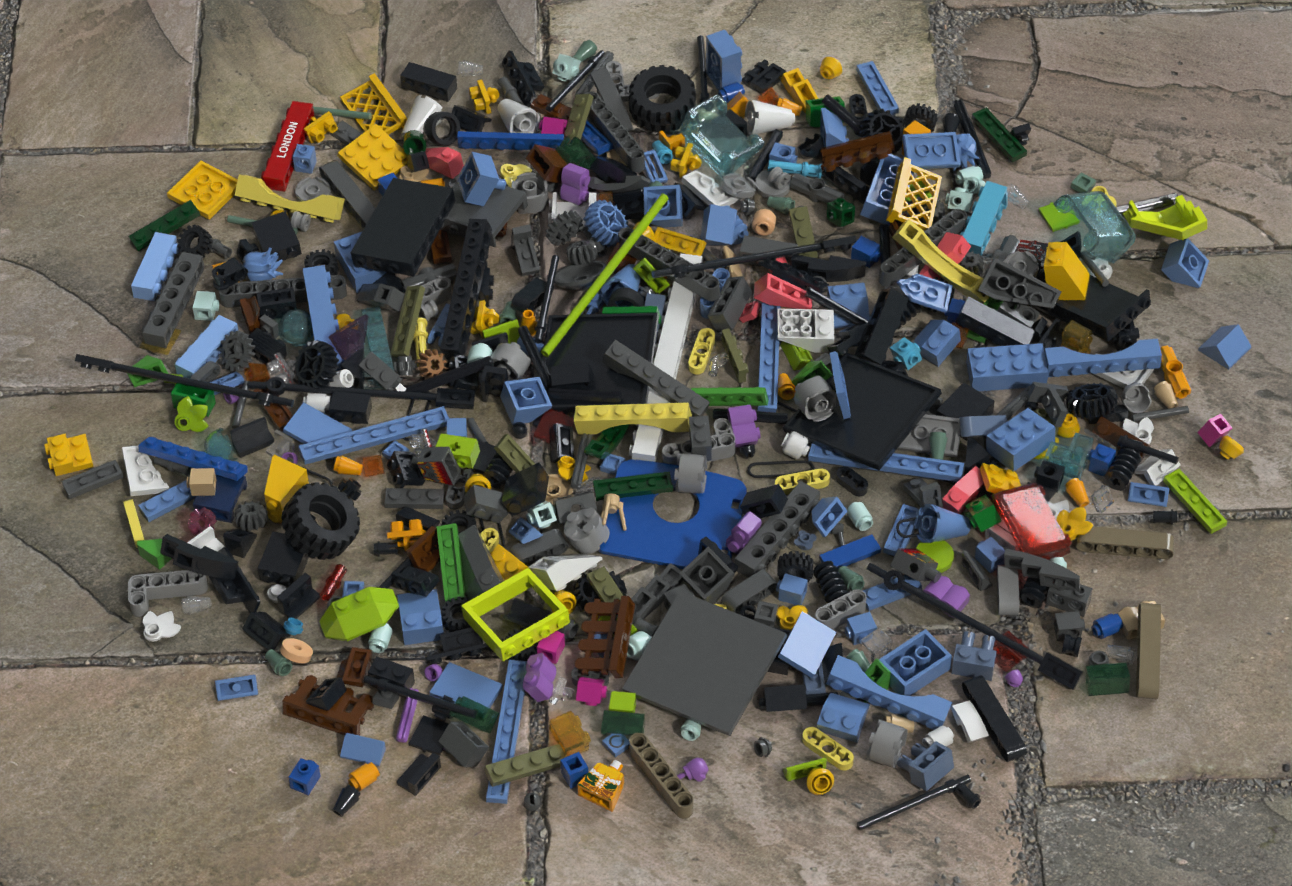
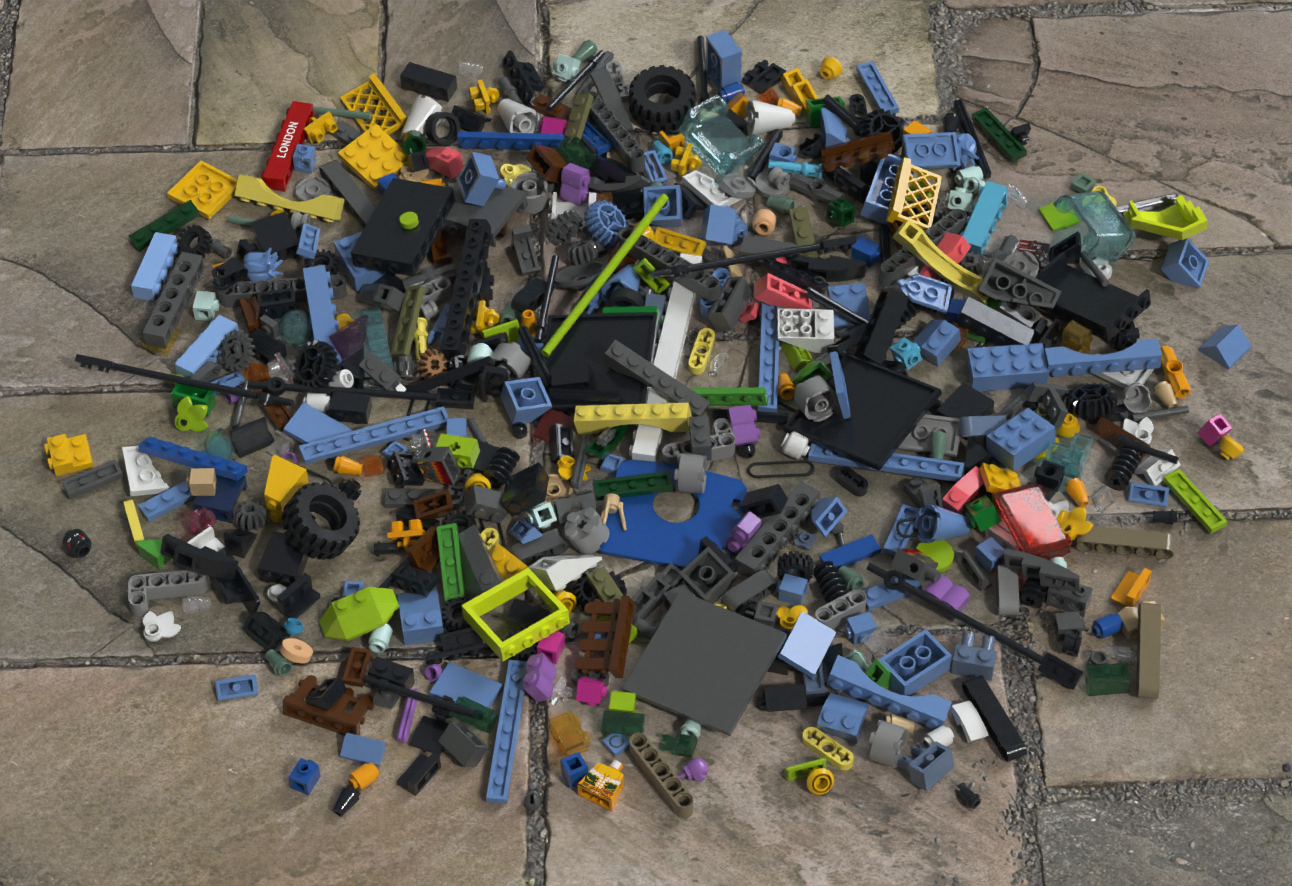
(77, 543): none -> black head
(148, 363): bright green slope -> none
(172, 466): dark grey pin -> none
(308, 241): none -> medium blue plate
(333, 582): clear red pin -> none
(409, 220): none -> lime tile
(433, 505): none -> reddish brown slope
(513, 454): olive plate -> none
(524, 765): olive plate -> none
(606, 436): none -> dark grey axle
(638, 644): light aqua head -> none
(680, 745): none -> clear green plate
(735, 355): olive plate -> none
(748, 206): dark grey plate -> none
(762, 747): dark grey plate -> none
(807, 475): light yellow beam -> none
(860, 516): light aqua brick -> none
(923, 113): black tyre -> none
(949, 787): black bar -> none
(1006, 657): clear red piece -> none
(1014, 678): medium lavender hinge -> none
(1065, 271): yellow slope -> none
(1101, 459): blue brick -> none
(1131, 588): none -> light orange panel

